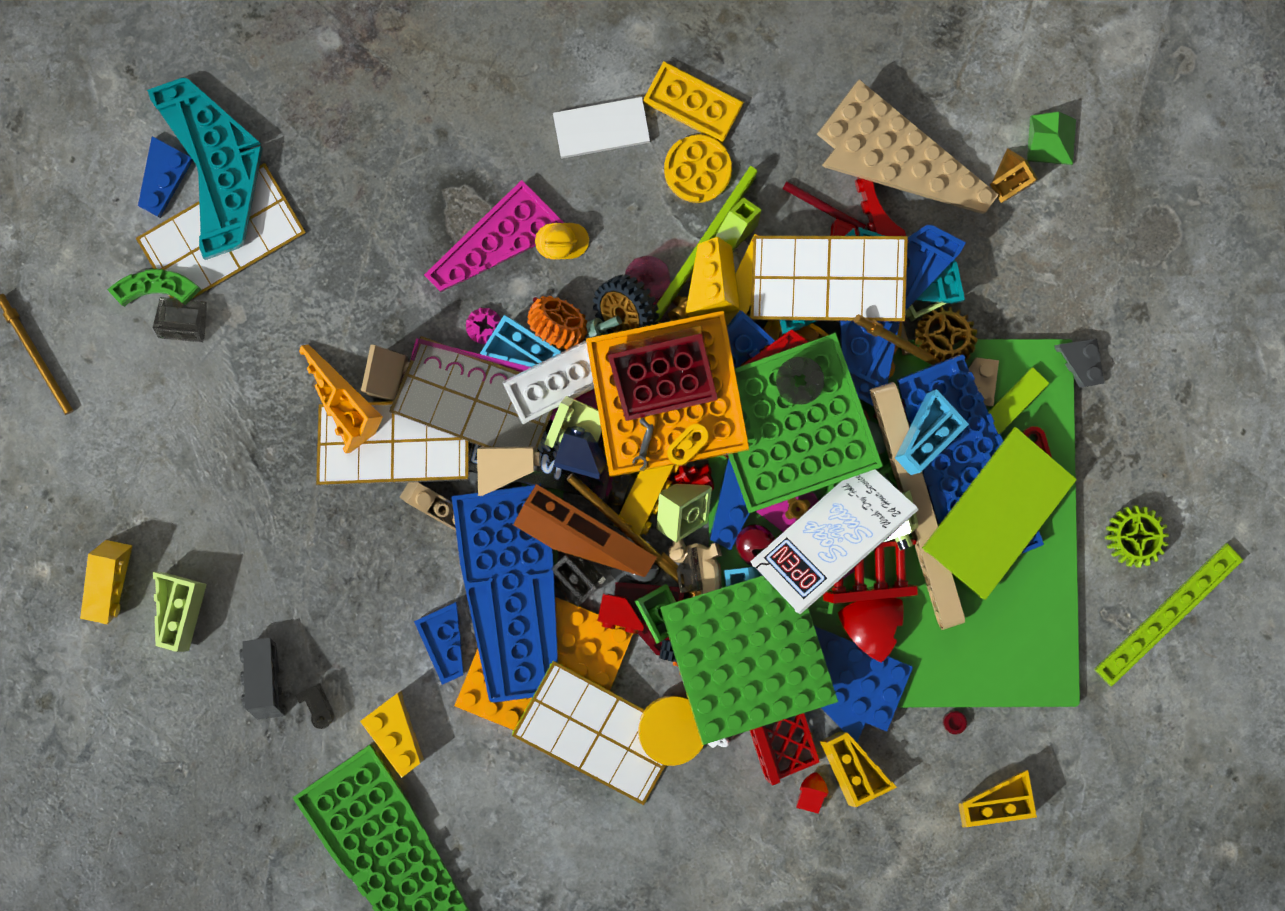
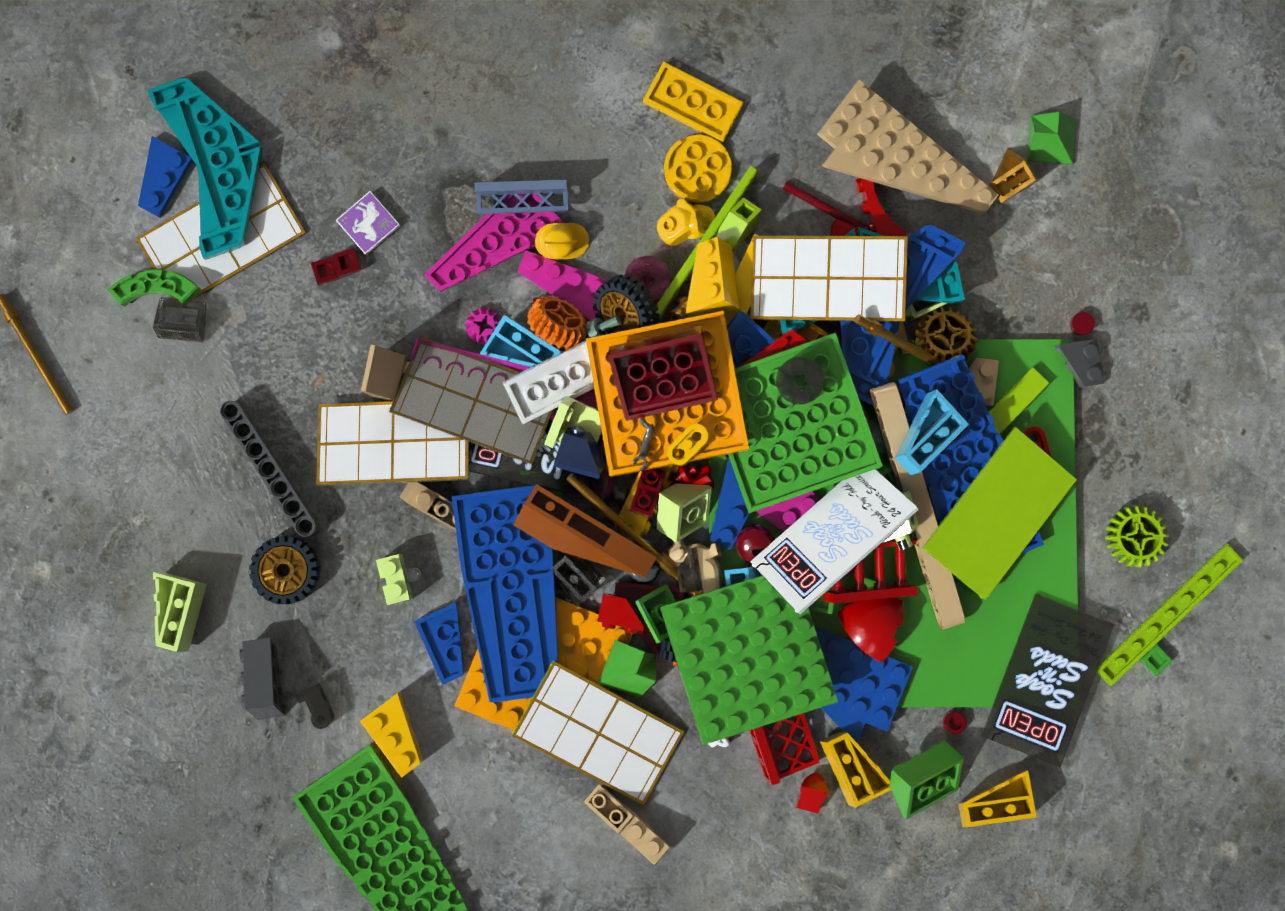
(105, 581): yellow wedge -> none
(261, 461): none -> dark grey beam
(267, 565): none -> wheel
(336, 267): none -> dark red slope
(352, 413): light orange wedge -> none
(368, 223): none -> tile
(397, 578): none -> yellowish green piece
(504, 465): tan slope -> none
(521, 188): none -> sand blue fence
(562, 281): none -> dark pink wing
(601, 127): white tile -> none
(627, 823): none -> tan slope
(629, 669): none -> bright green slope
(648, 492): none -> dark red slope
(669, 731): yellow tile -> none
(684, 222): none -> yellow head
(793, 503): pearl gold plate -> none
(926, 778): none -> bright green slope
(1047, 680): none -> clear smoke piece
(1082, 323): none -> dark red tile
(1156, 660): none -> bright green tile

